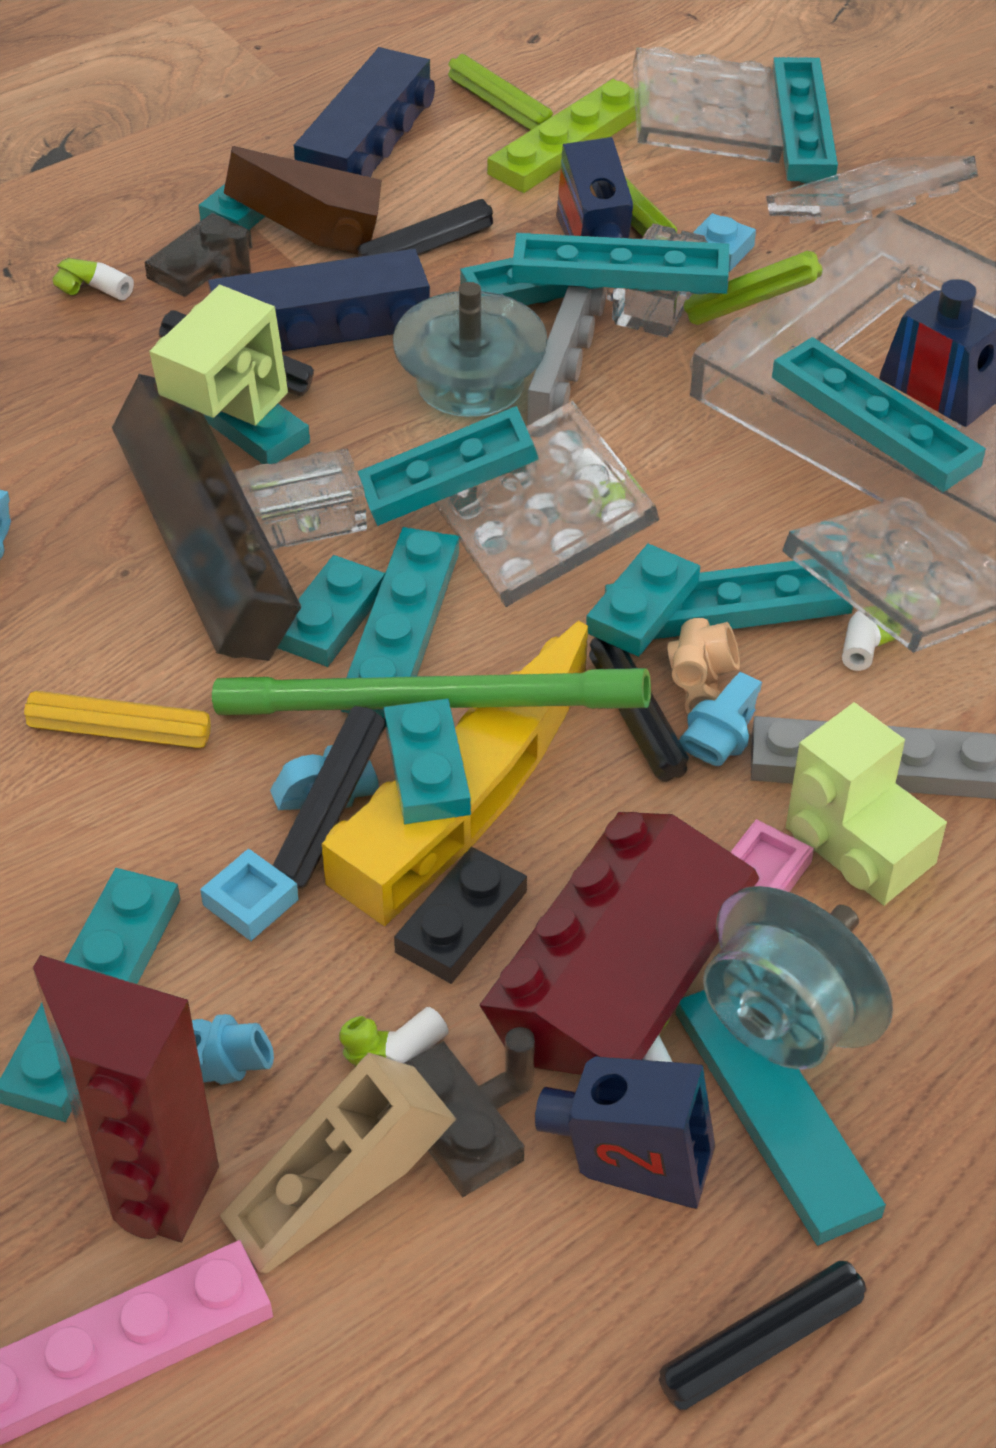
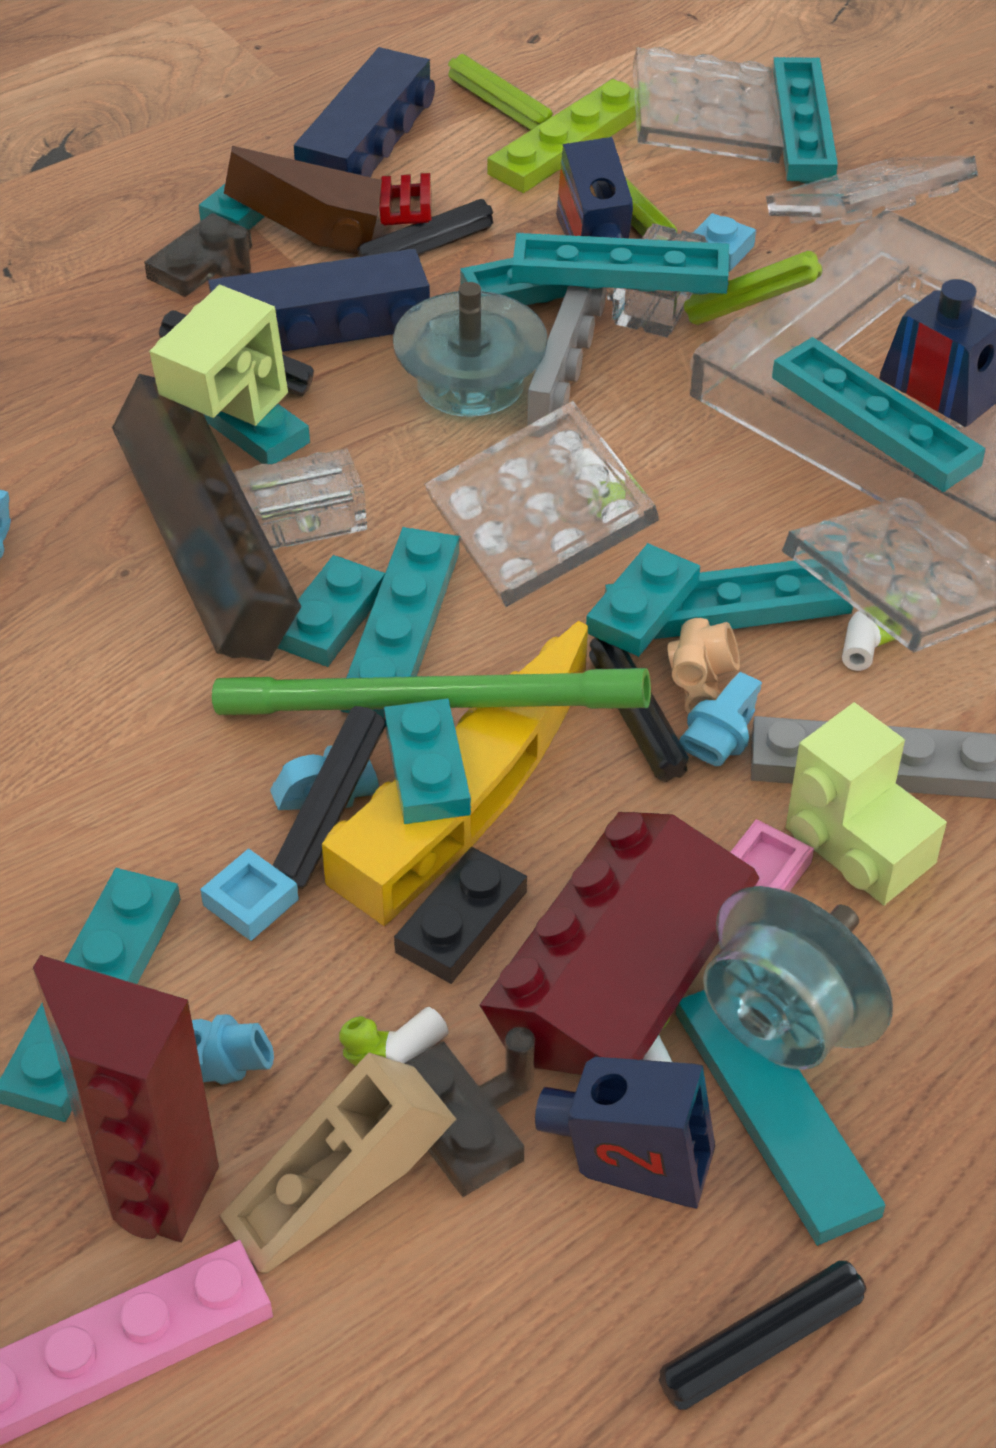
(96, 274): arm -> none
(117, 719): yellow axle -> none
(405, 191): none -> red tile
(447, 465): teal plate -> none

